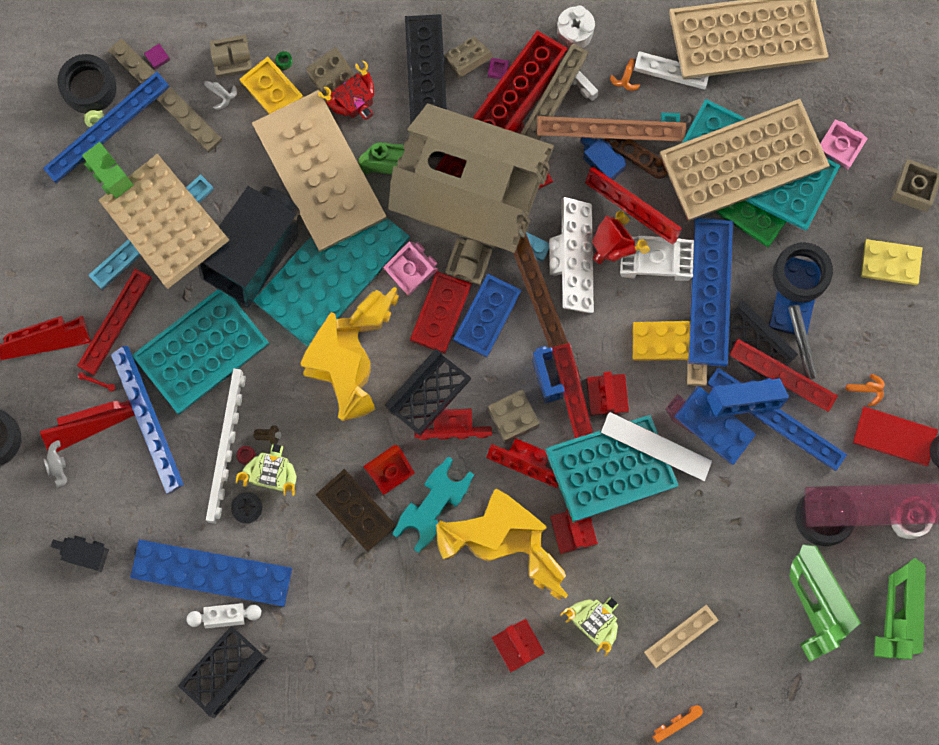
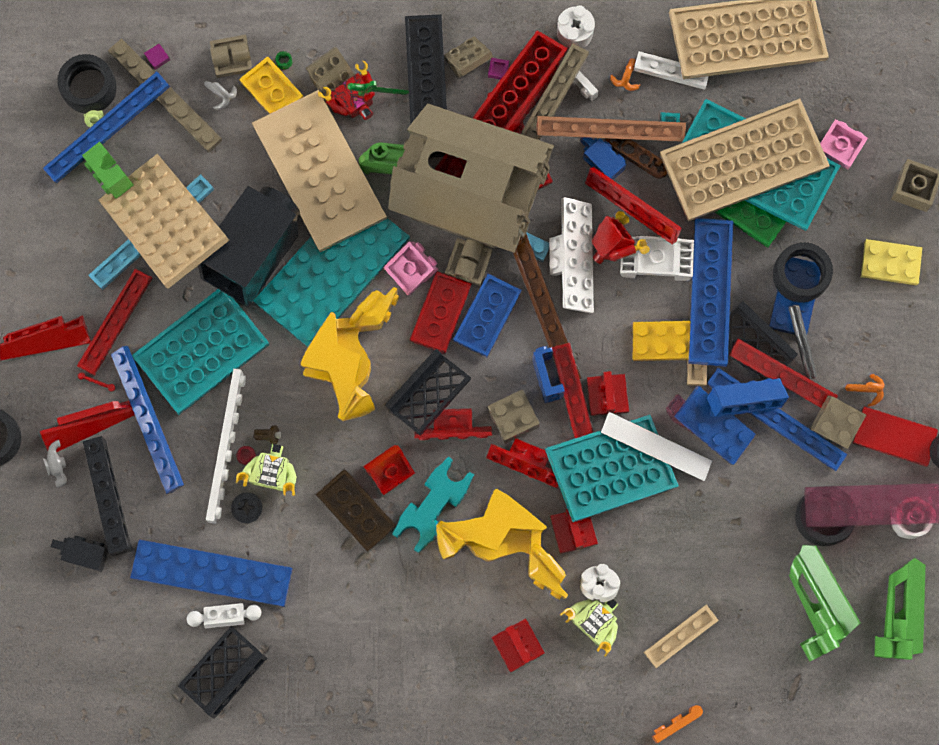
(107, 496): none -> black brick
(371, 87): none -> green sword
(600, 574): none -> white plate
(838, 422): none -> dark tan brick

